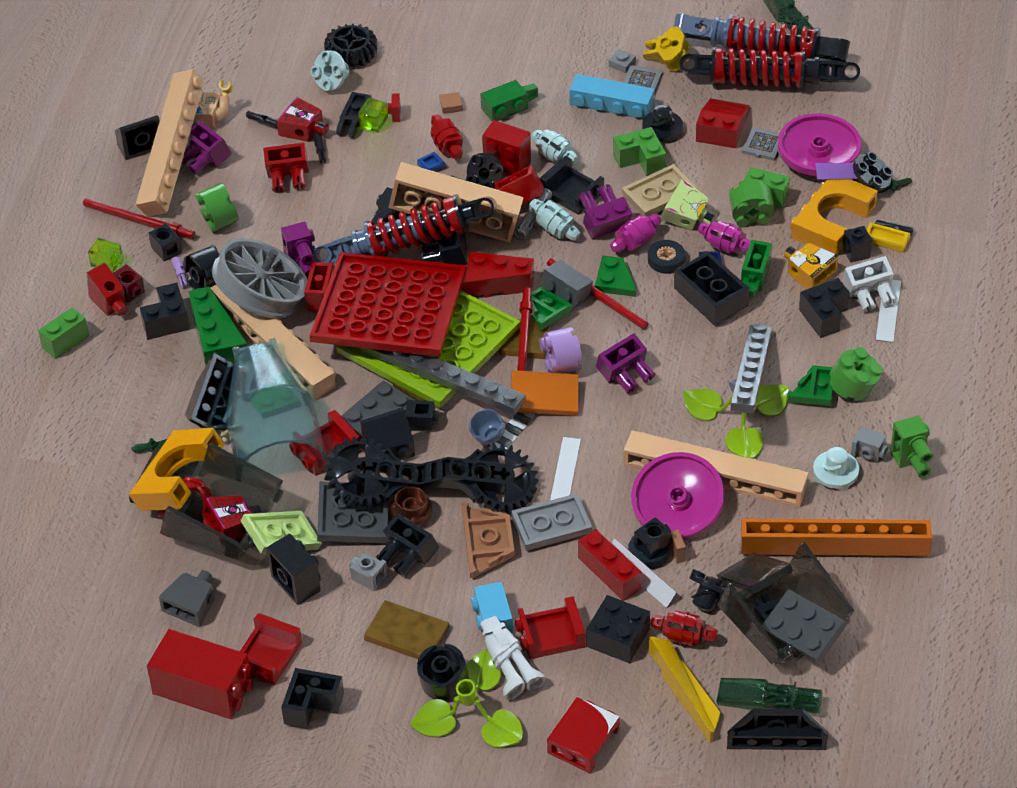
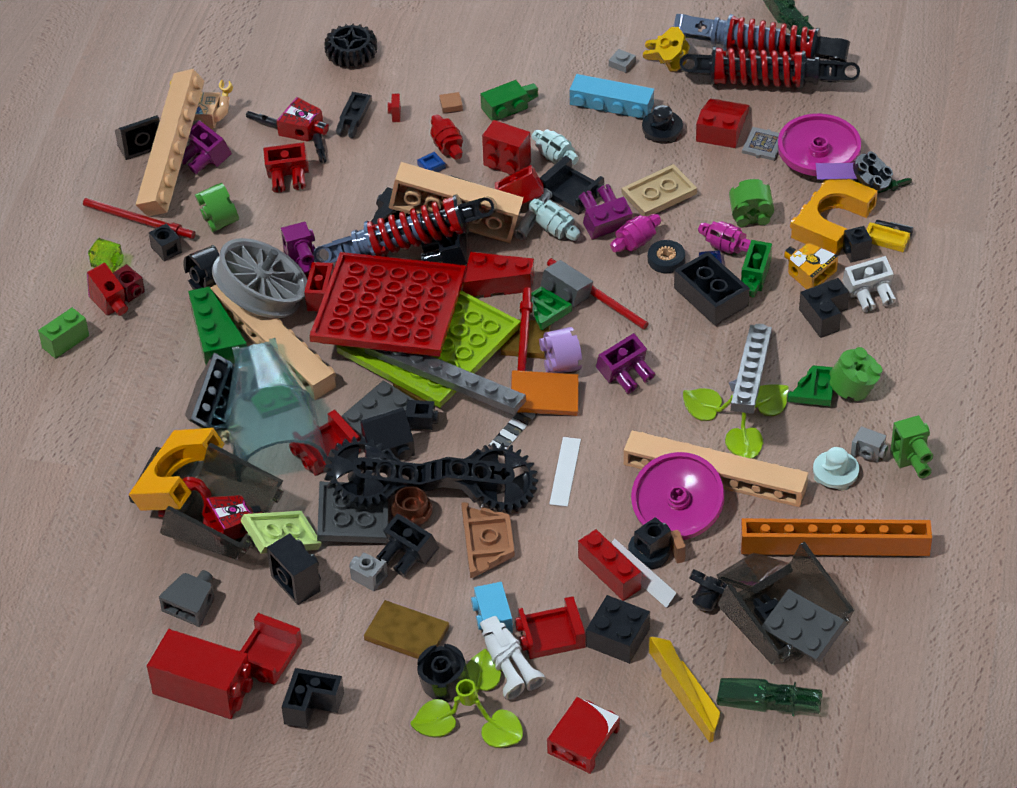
(151, 445): dark green piece -> none
(167, 316): black brick -> none
(180, 273): lavender pin -> none
(329, 70): light aqua plate -> none
(373, 115): clear neon green brick -> none
(485, 170): black plate -> none
(487, 426): sand blue hair -> none
(551, 522): light grey plate -> none
(614, 277): green wing -> none
(640, 148): bright green brick -> none
(643, 77): piece -> none
(686, 621): red piece -> none
(687, 207): yellowish green torso -> none
(777, 731): black wedge -> none
(778, 184): bright green brick -> none
(888, 315): white sticker -> none

